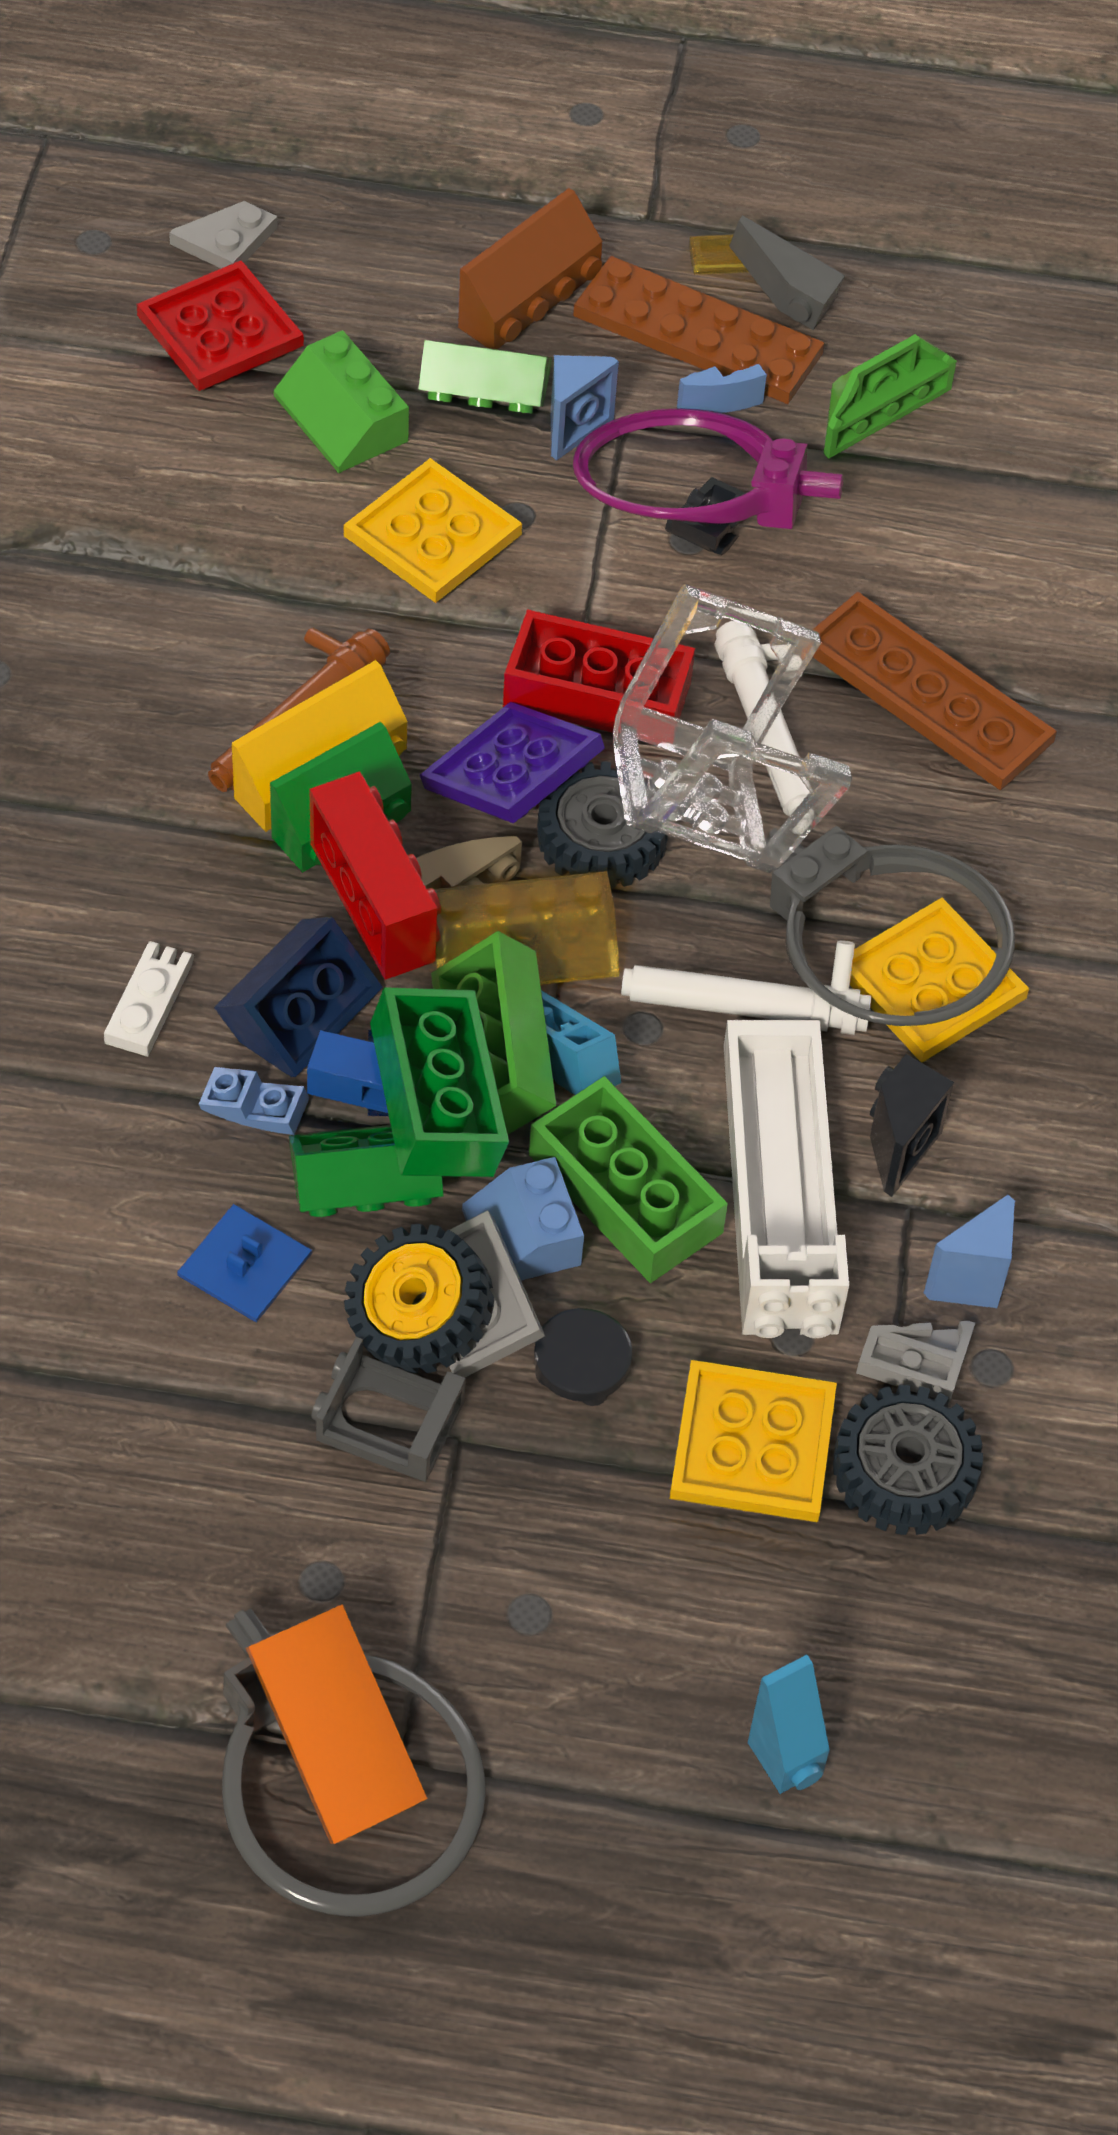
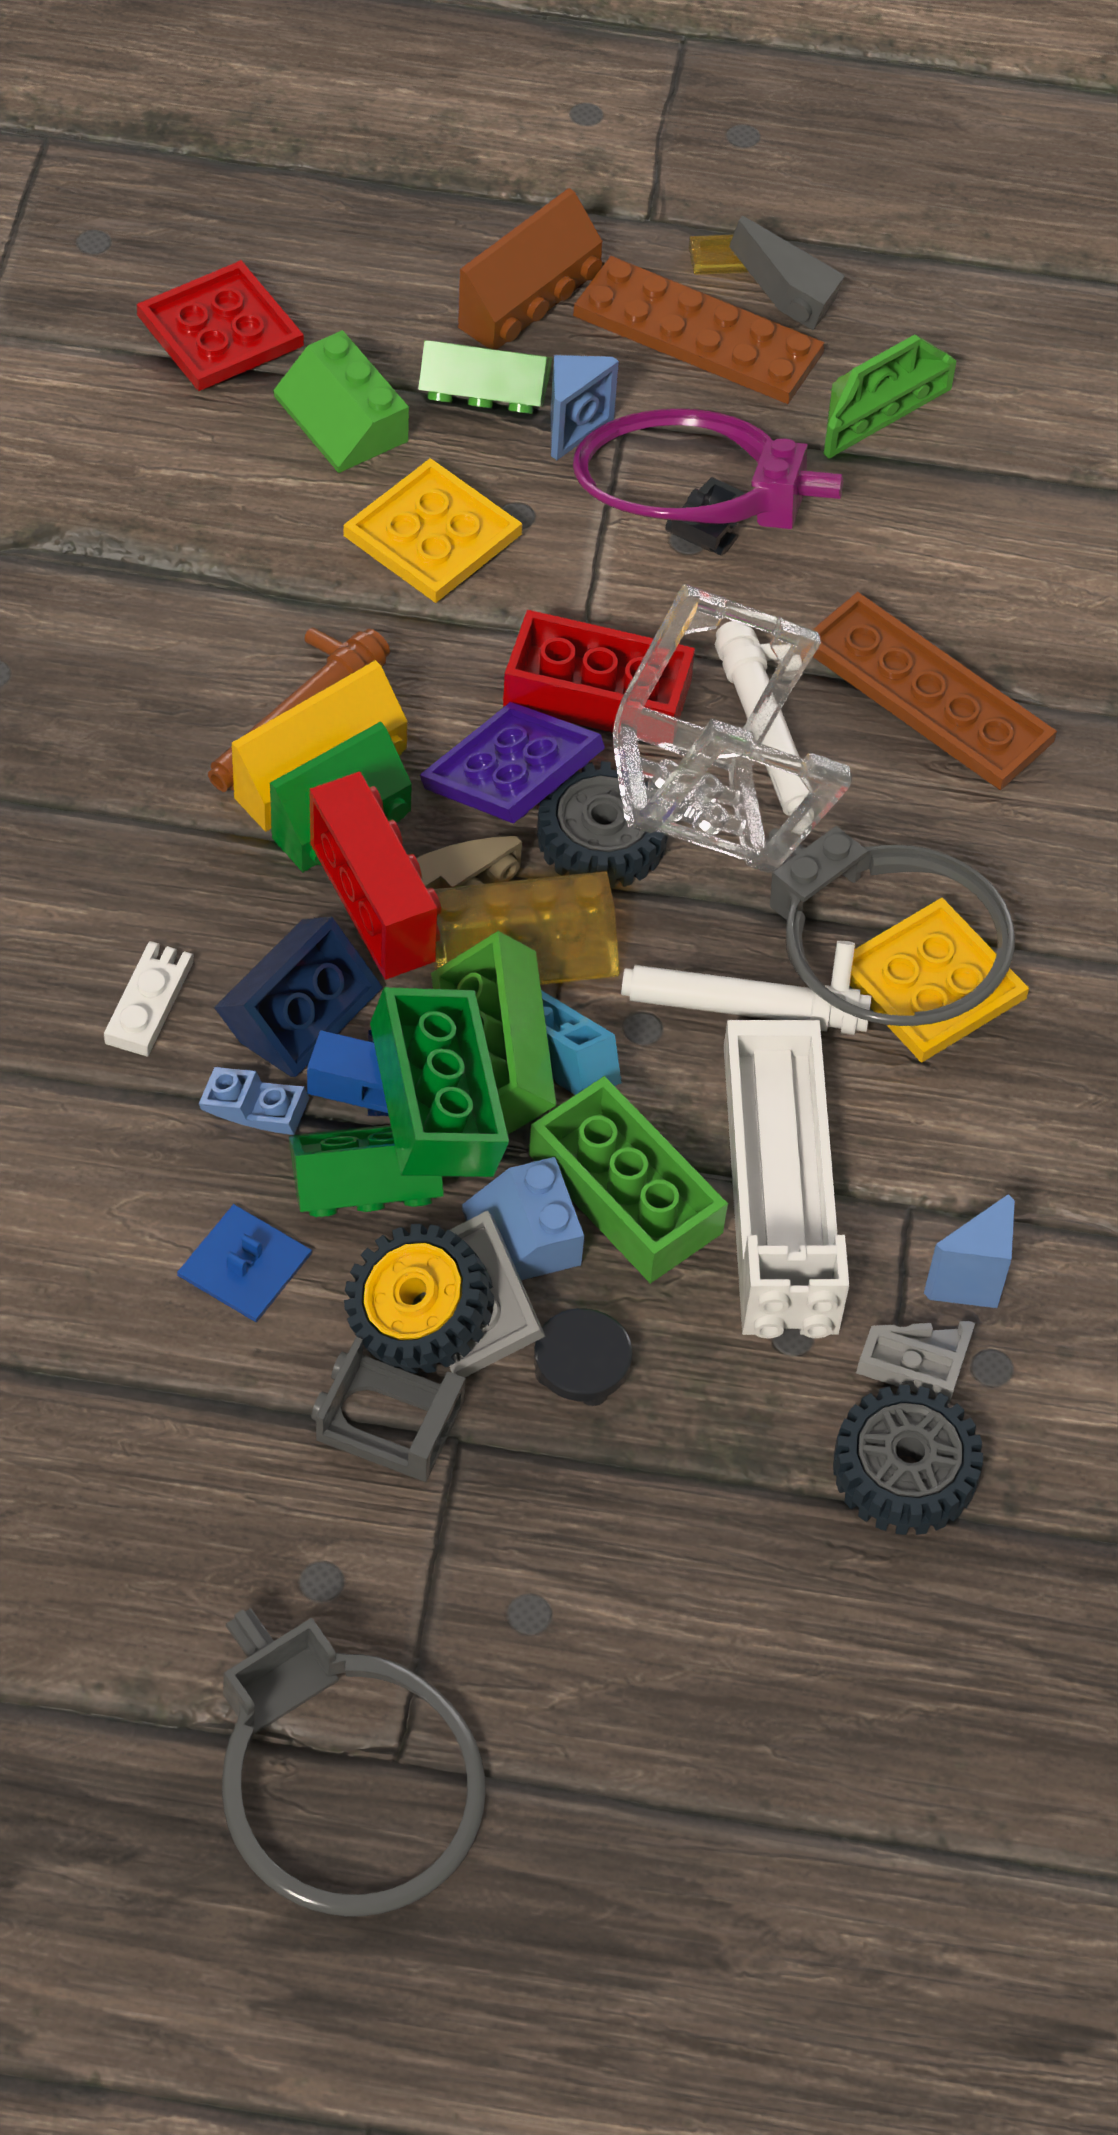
(226, 234): light grey wing -> none
(336, 1724): orange slope -> none
(721, 394): medium blue slope -> none
(753, 1441): yellow plate -> none
(790, 1727): dark azure slope -> none
(907, 1118): black slope -> none

